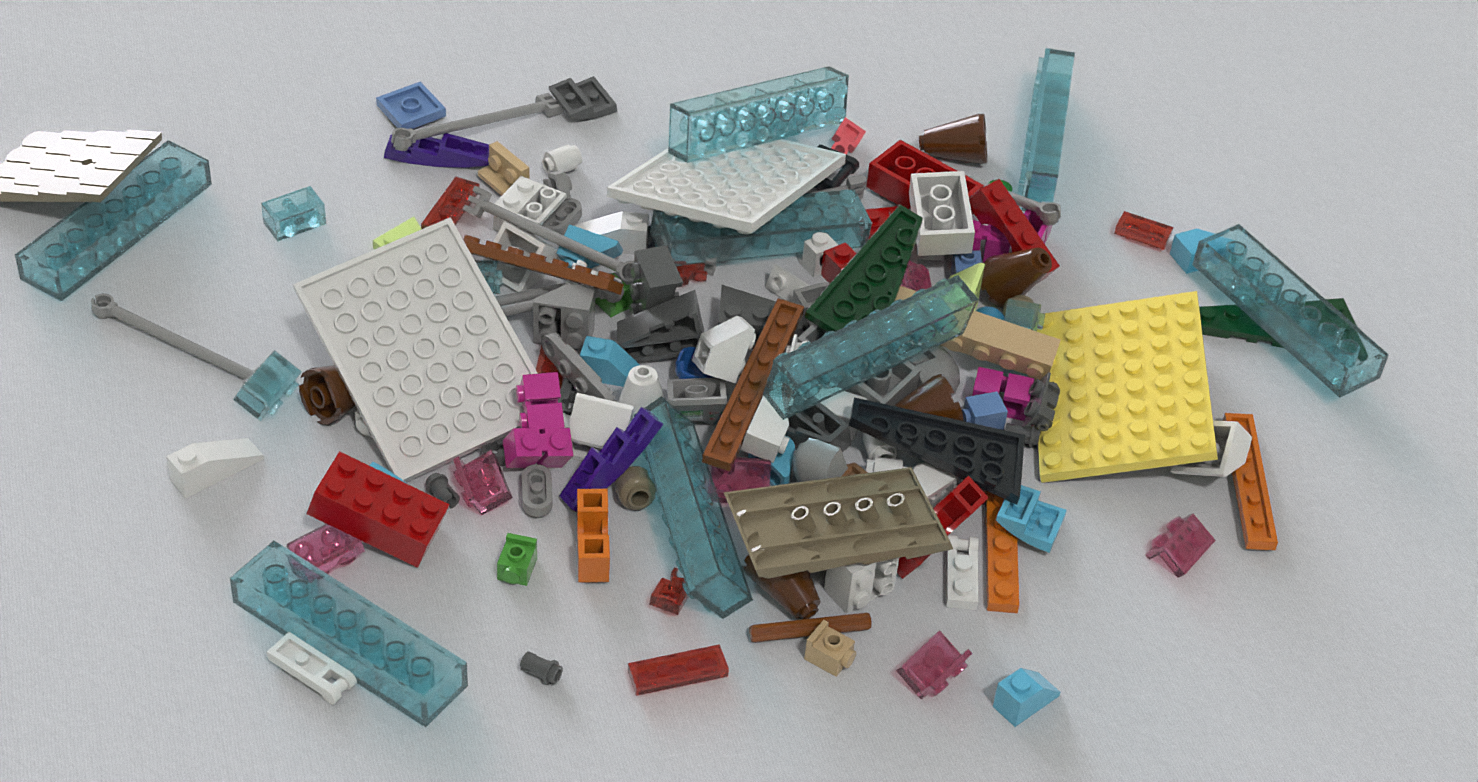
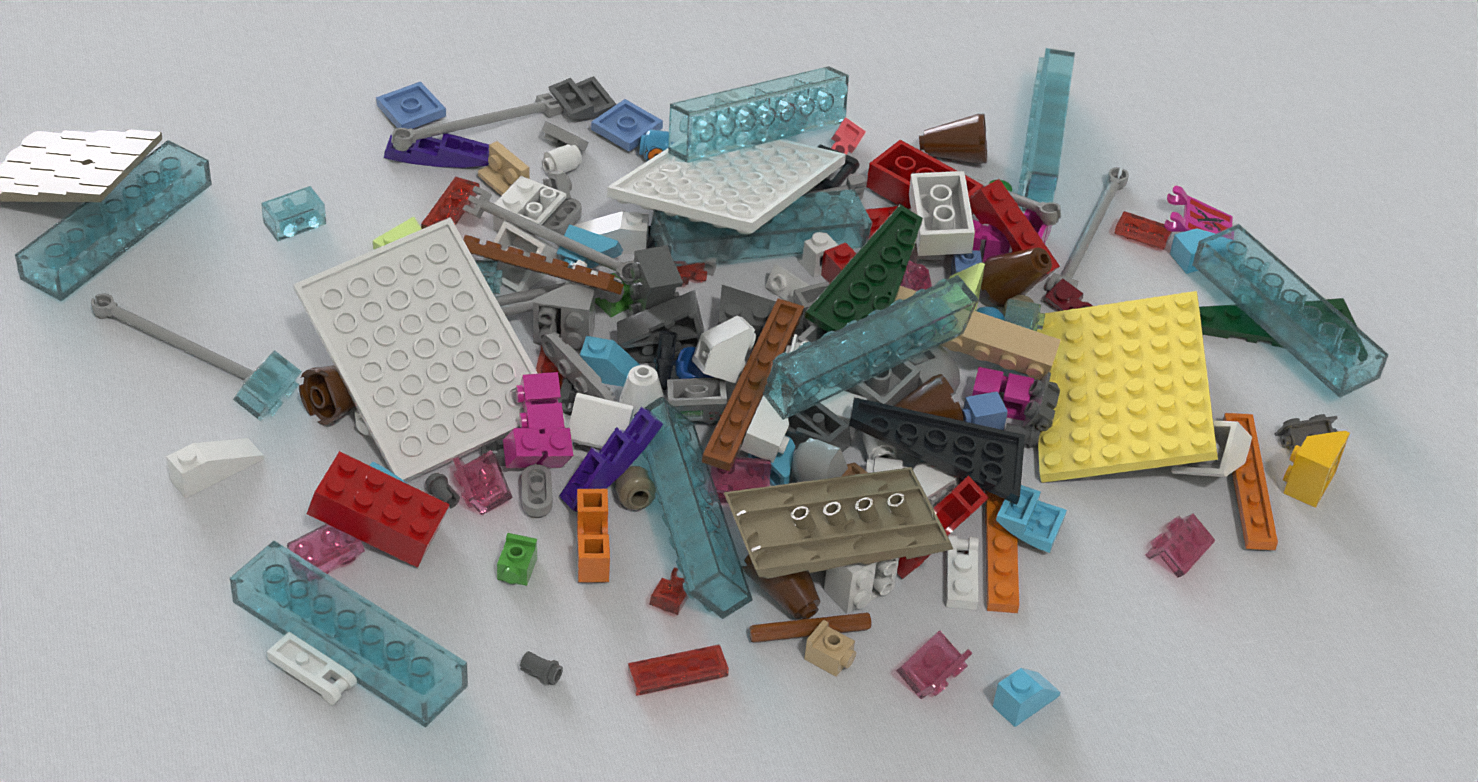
(556, 133): none -> light grey plate
(625, 124): none -> medium blue plate
(653, 143): none -> dark azure head
(665, 358): none -> black pin
(1065, 297): none -> dark red plate
(1114, 185): none -> light grey hinge
(1196, 214): none -> dark pink flag
(1296, 431): none -> dark grey hinge
(1314, 466): none -> yellow slope

